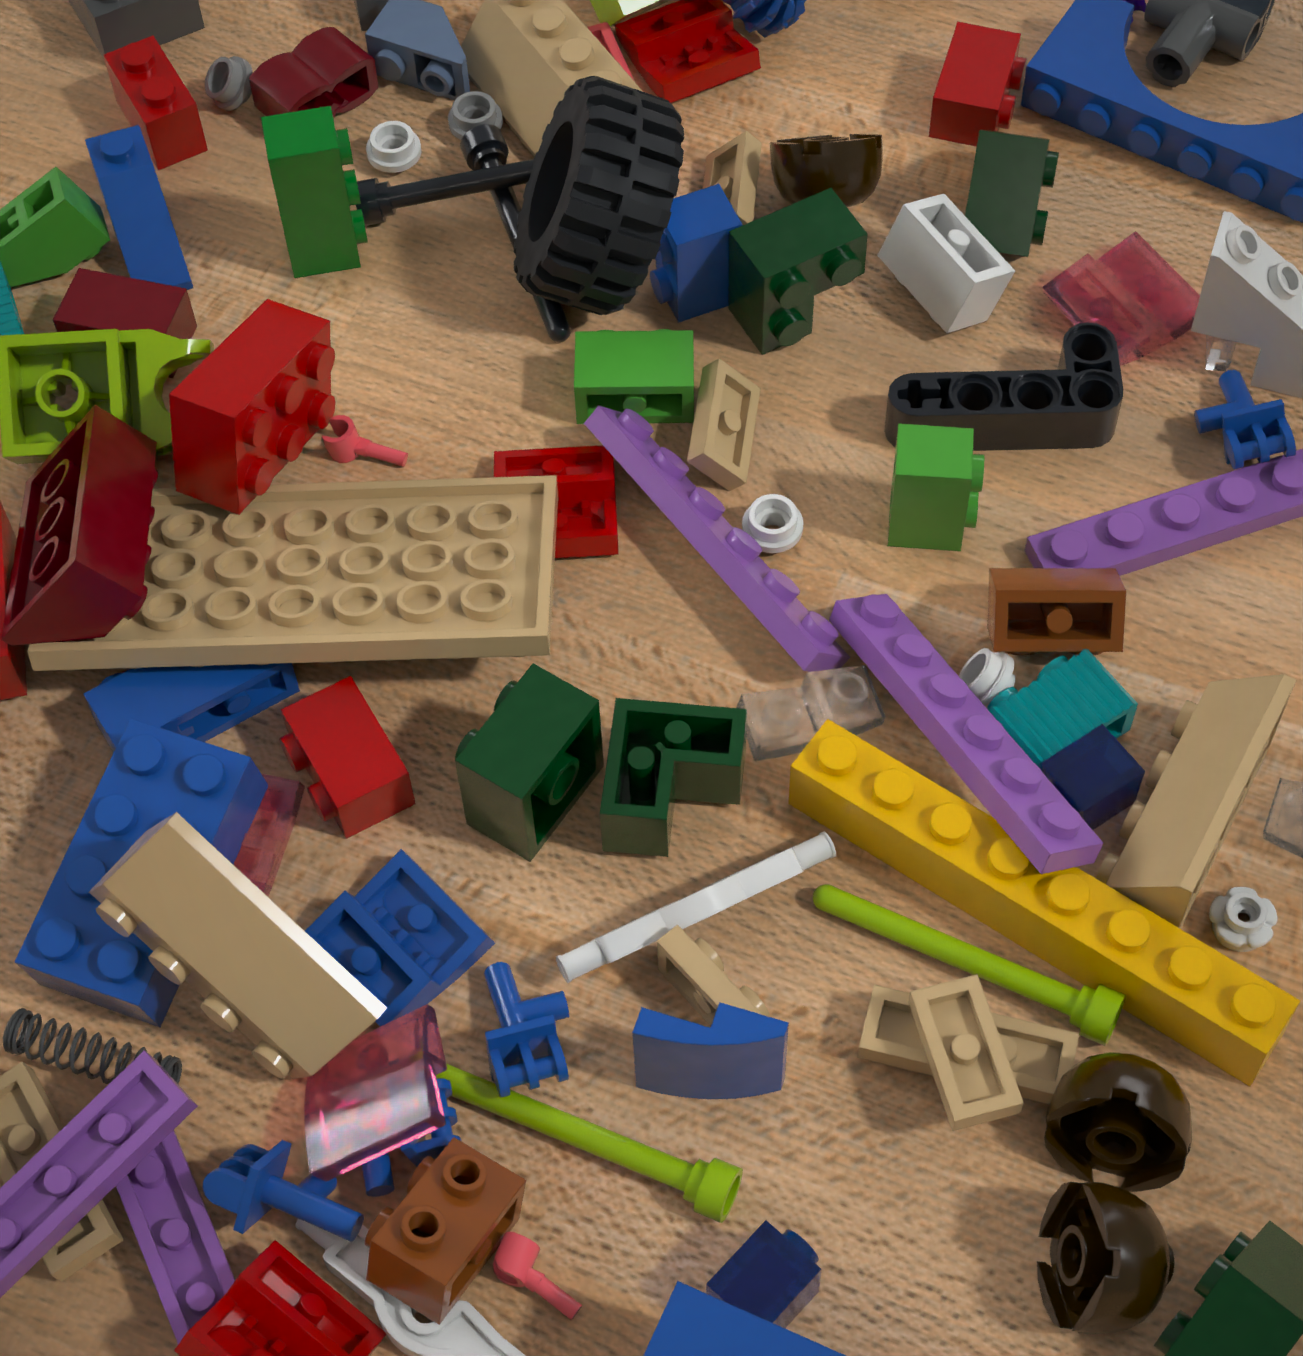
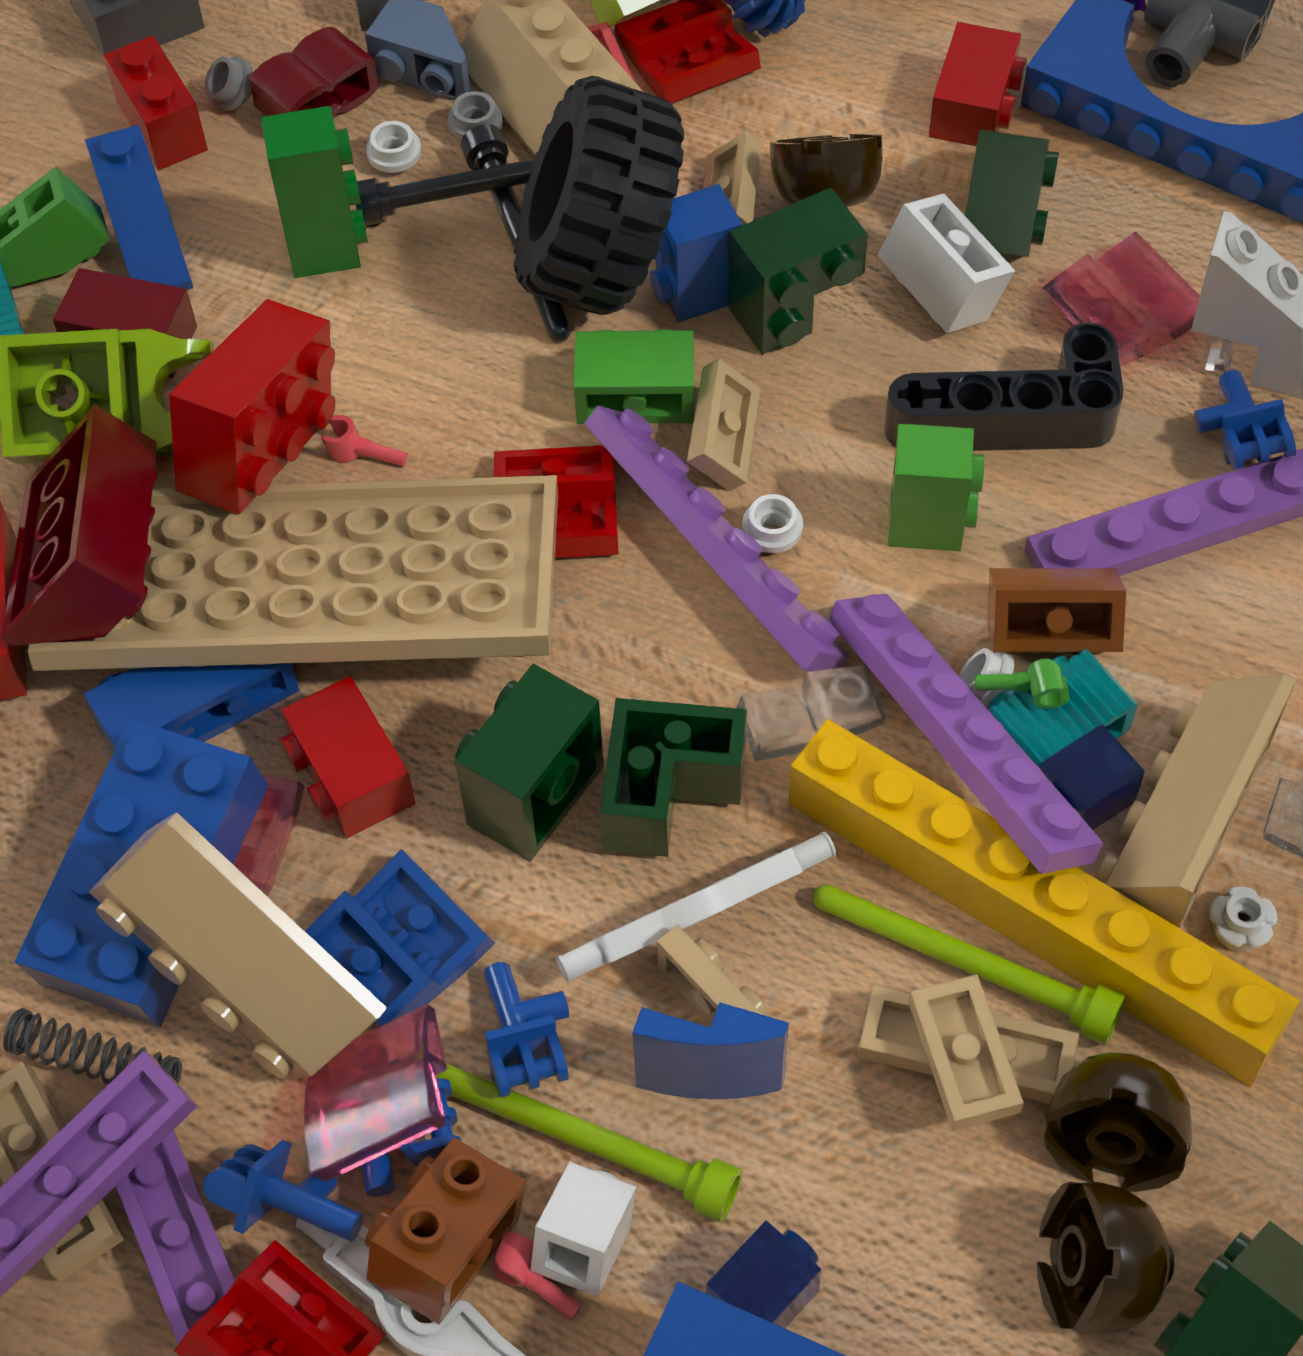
(583, 1228): none -> white brick
(1043, 679): none -> bright green hand

